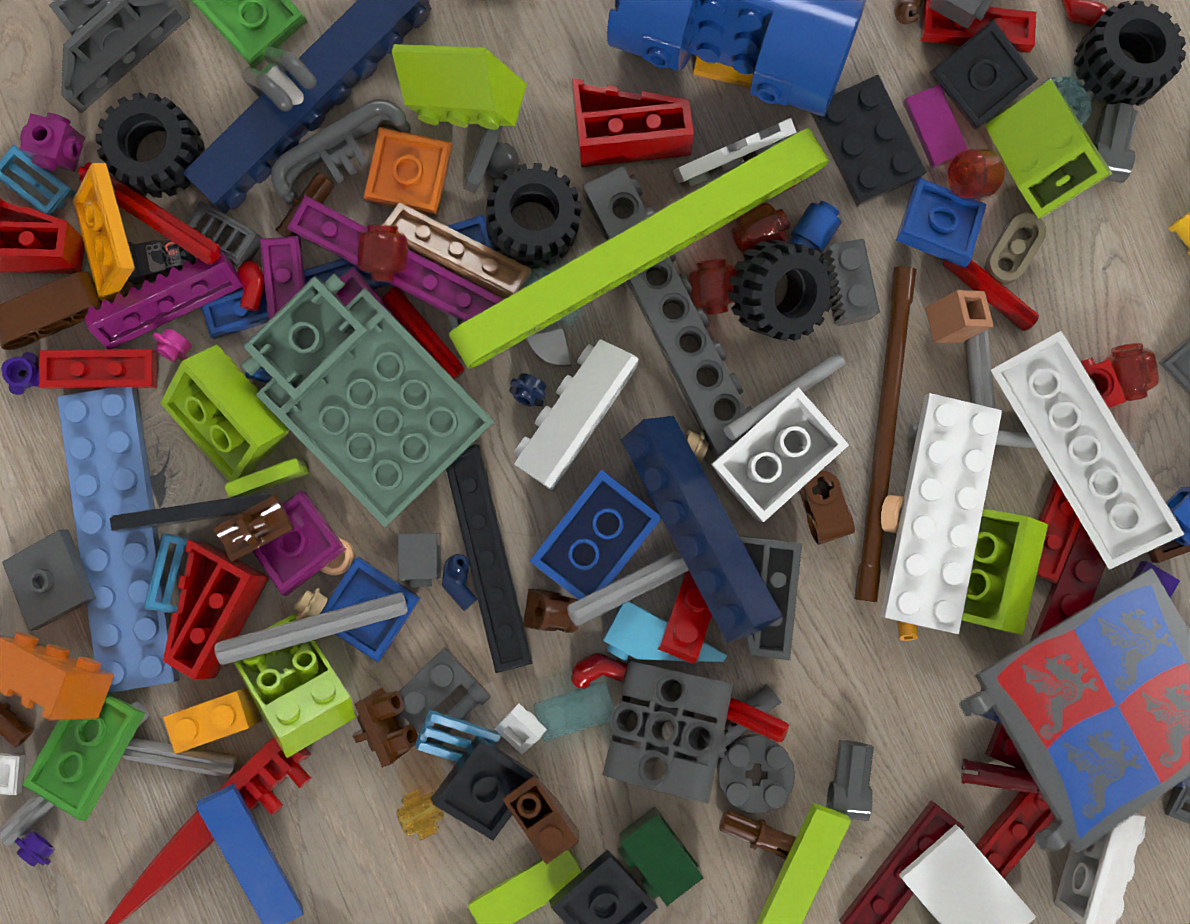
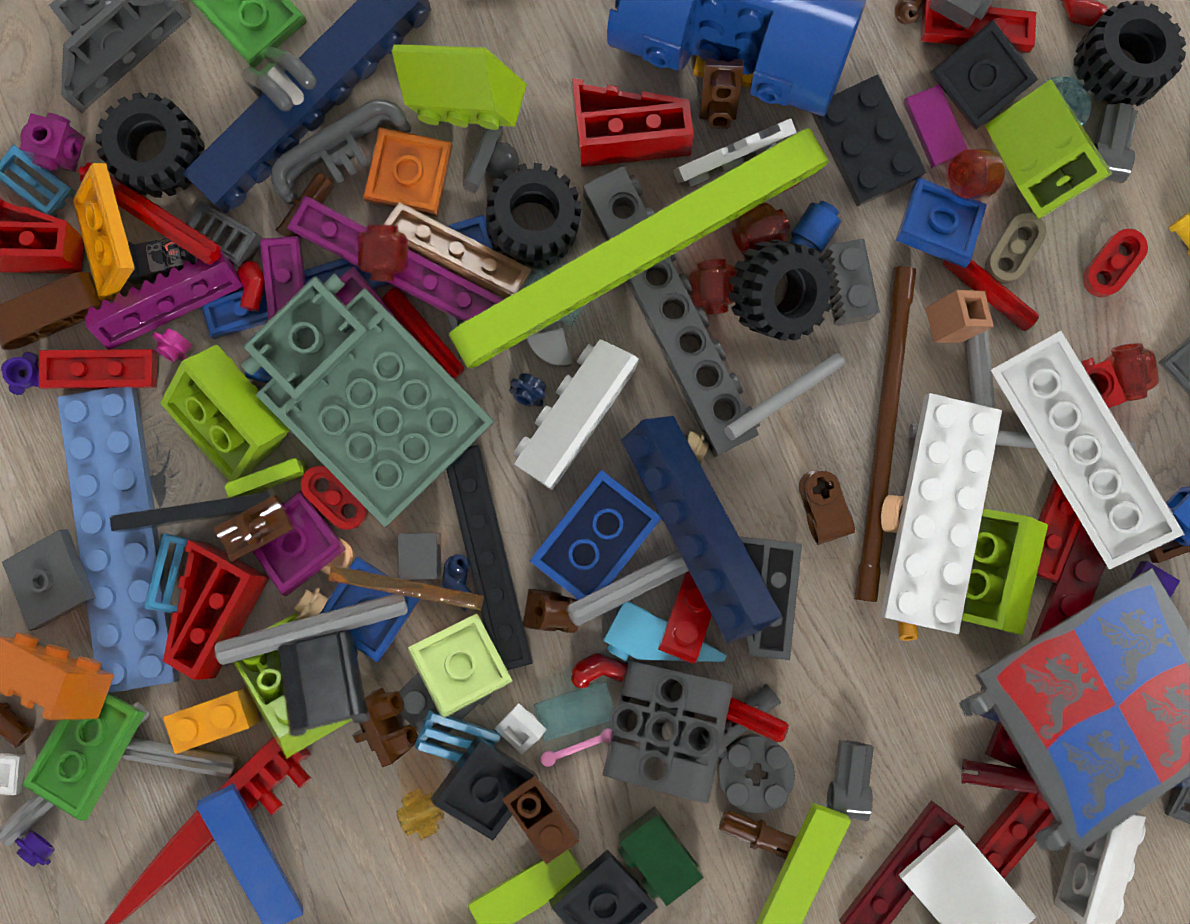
(322, 682): none -> black piece
(333, 500): none -> red plate
(405, 587): none -> clear orange bar
(459, 665): none -> yellowish green plate
(549, 757): none -> bright pink hinge
(720, 92): none -> reddish brown hips
(779, 455): white slope -> none
(1113, 265): none -> red plate

